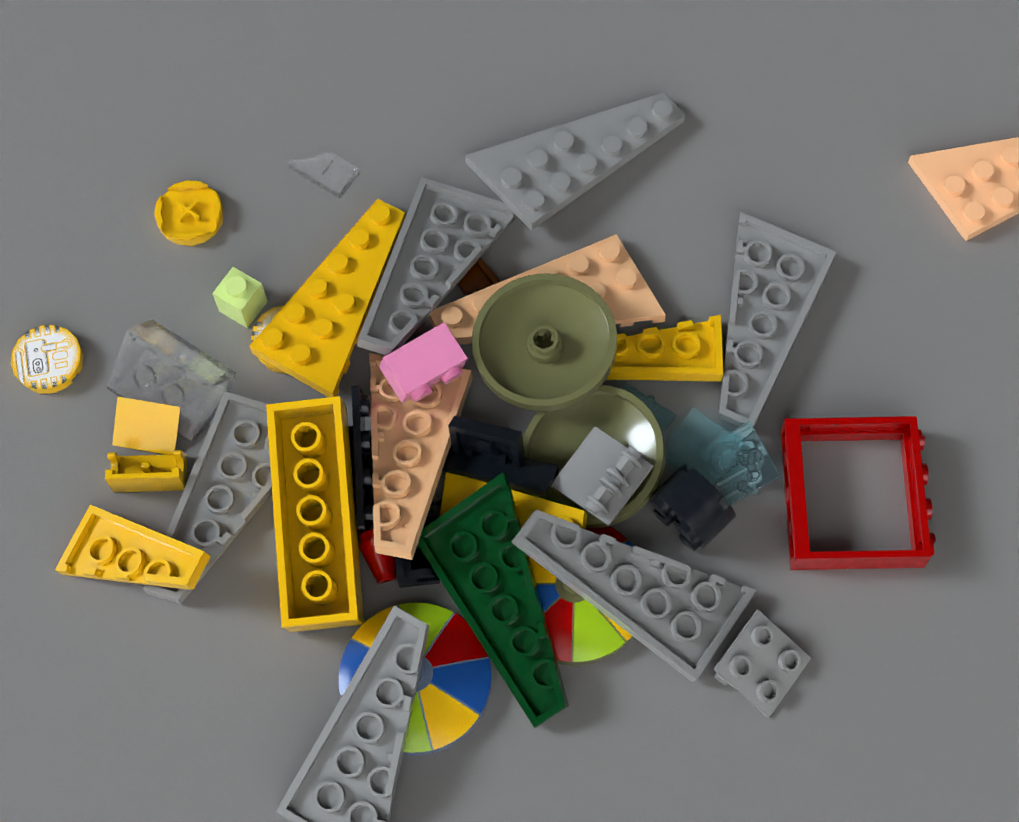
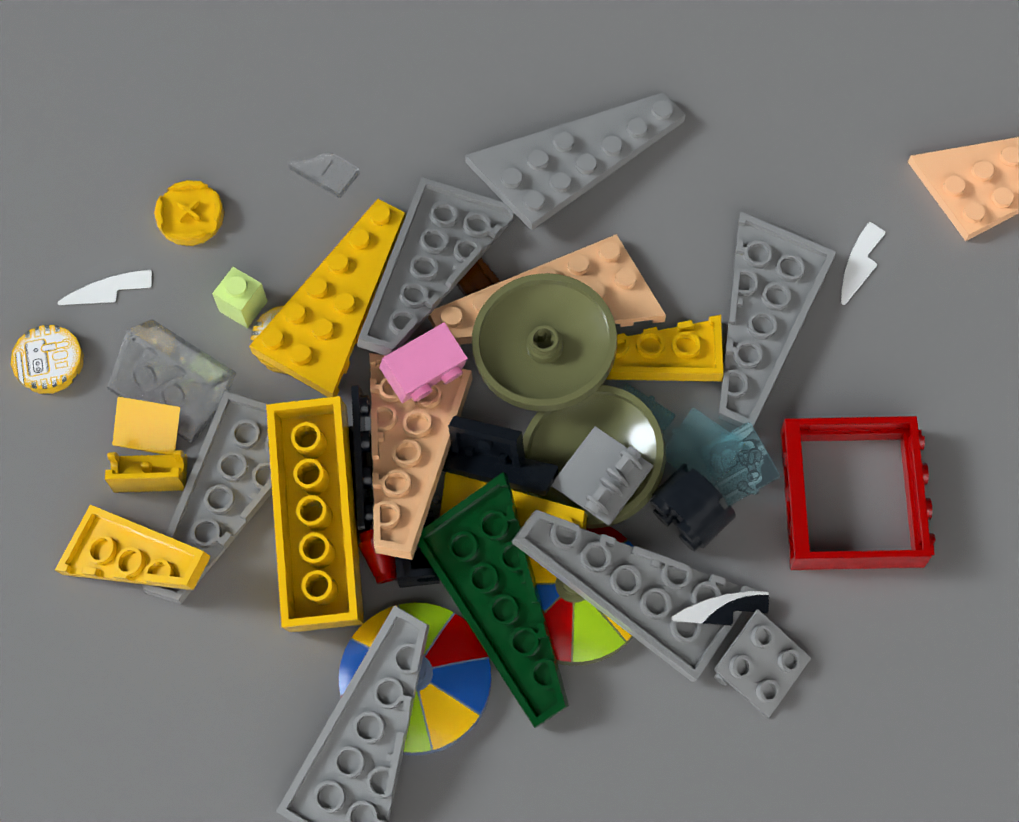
(106, 289): none -> white sticker
(721, 608): none -> sticker
(859, 264): none -> white sticker

